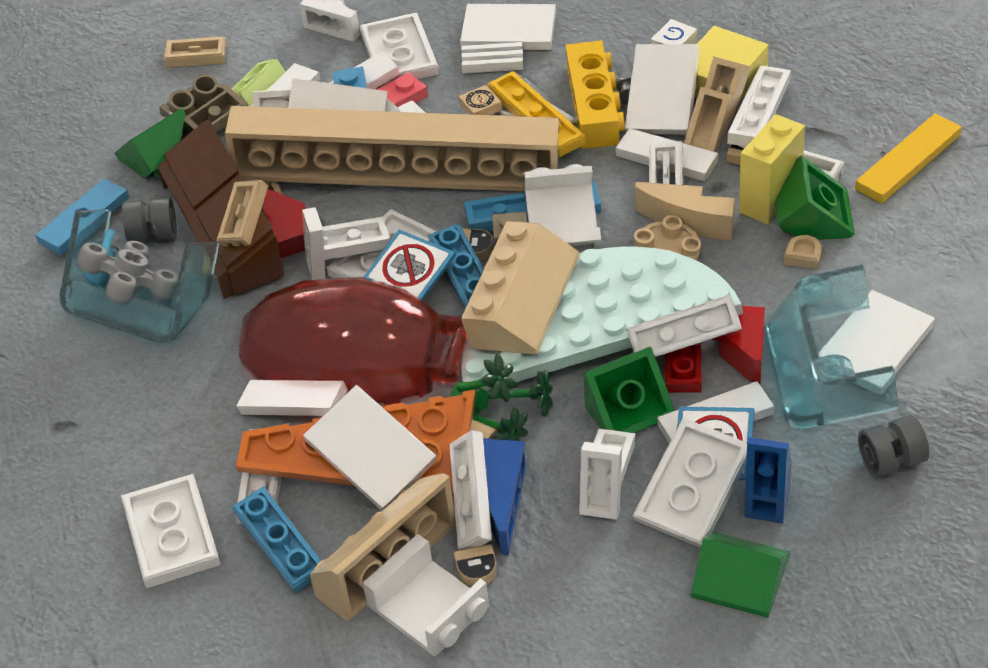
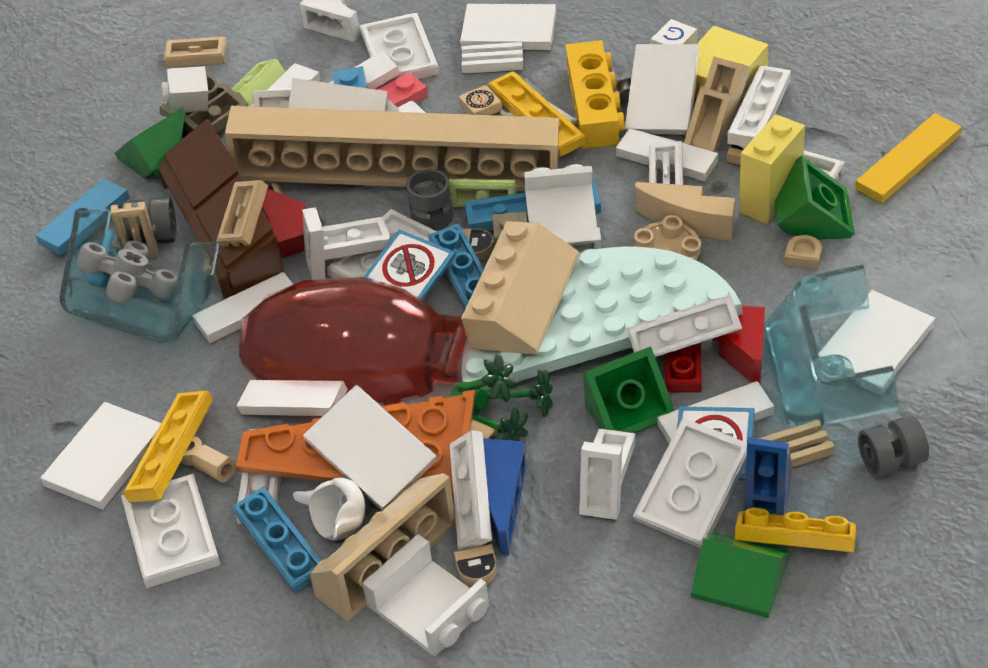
(101, 455): none -> white tile
(130, 213): none -> tan tile
(168, 447): none -> yellow tile
(186, 89): none -> white brick
(209, 461): none -> tan bar
(227, 315): none -> white tile
(335, 508): none -> white hair
(430, 198): none -> dark grey wheel
(476, 189): none -> yellowish green slope
(795, 530): none -> yellow tile
(802, 437): none -> tan tile

